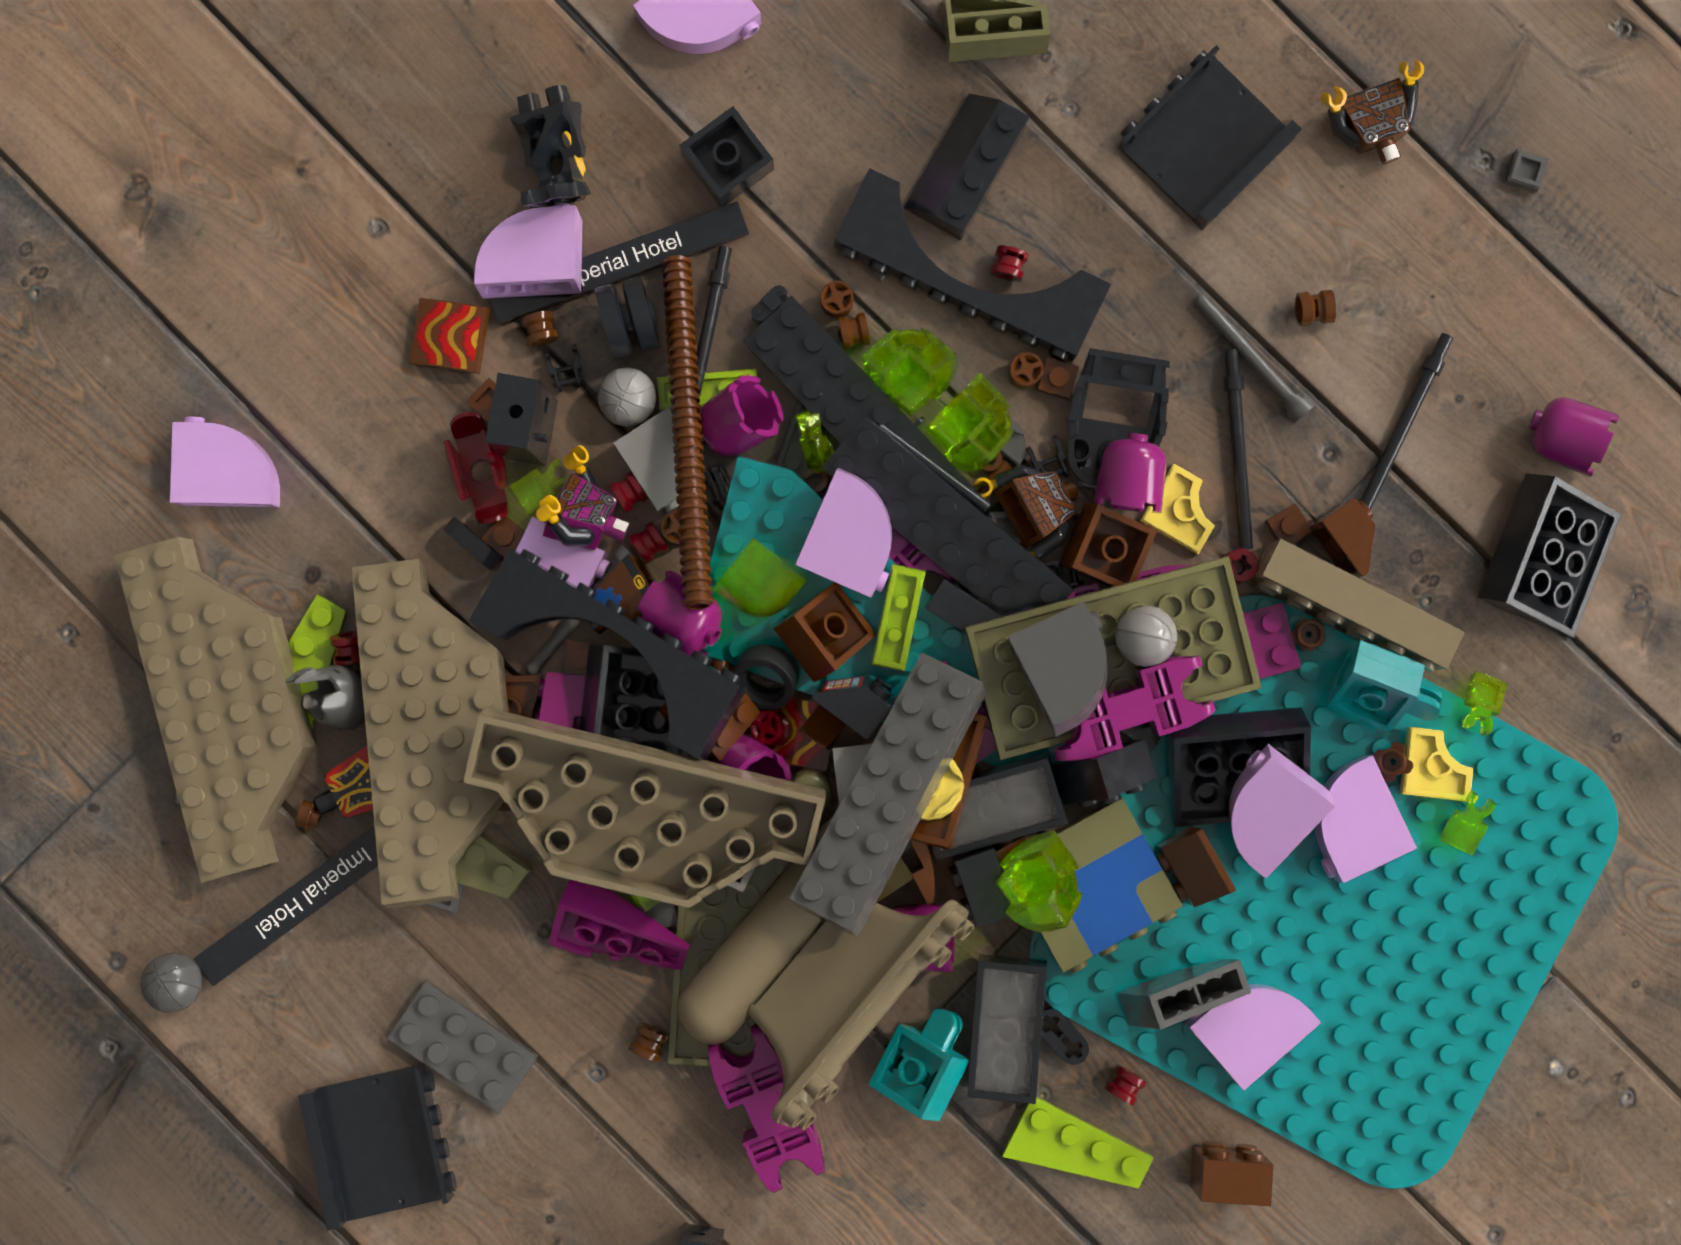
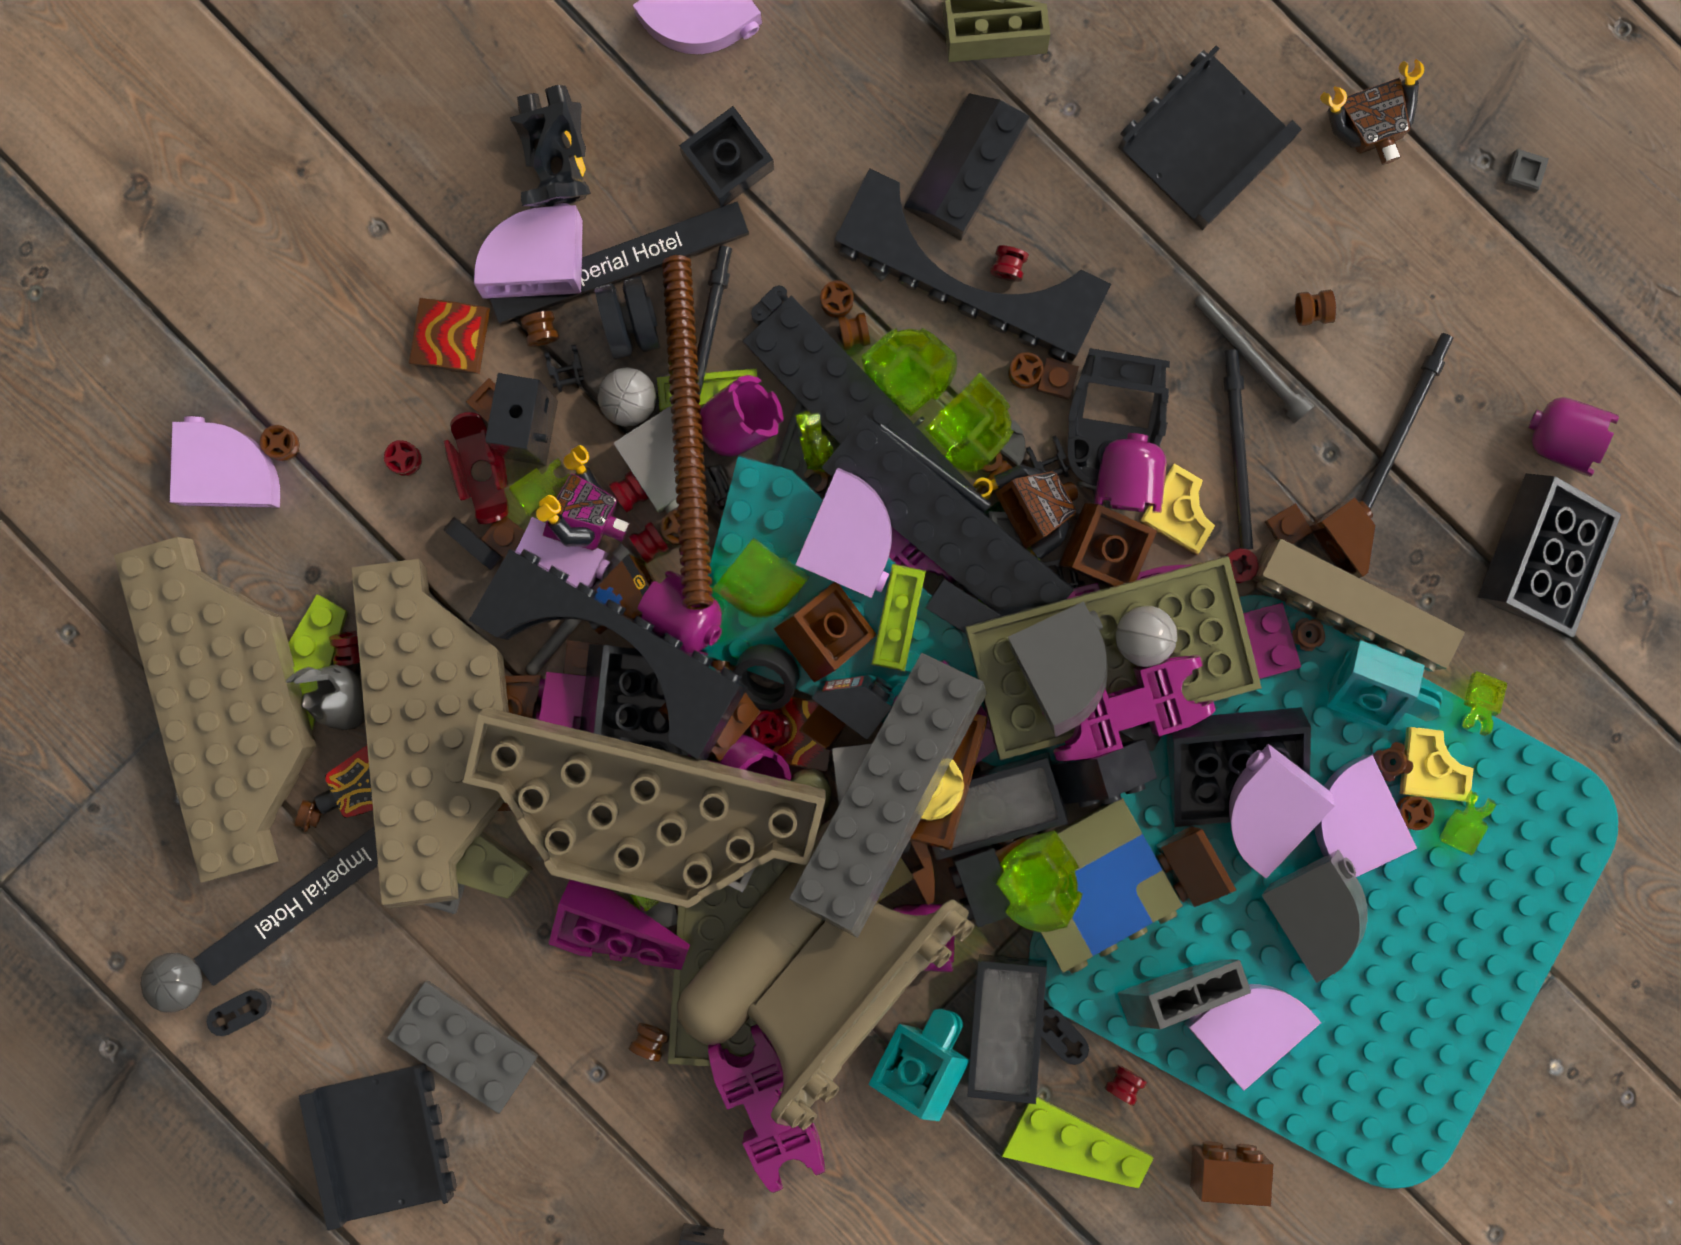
(242, 1019): none -> black beam
(273, 439): none -> reddish brown wheel
(397, 455): none -> dark red wheel
(1321, 912): none -> dark grey brick
(1420, 816): none -> reddish brown wheel

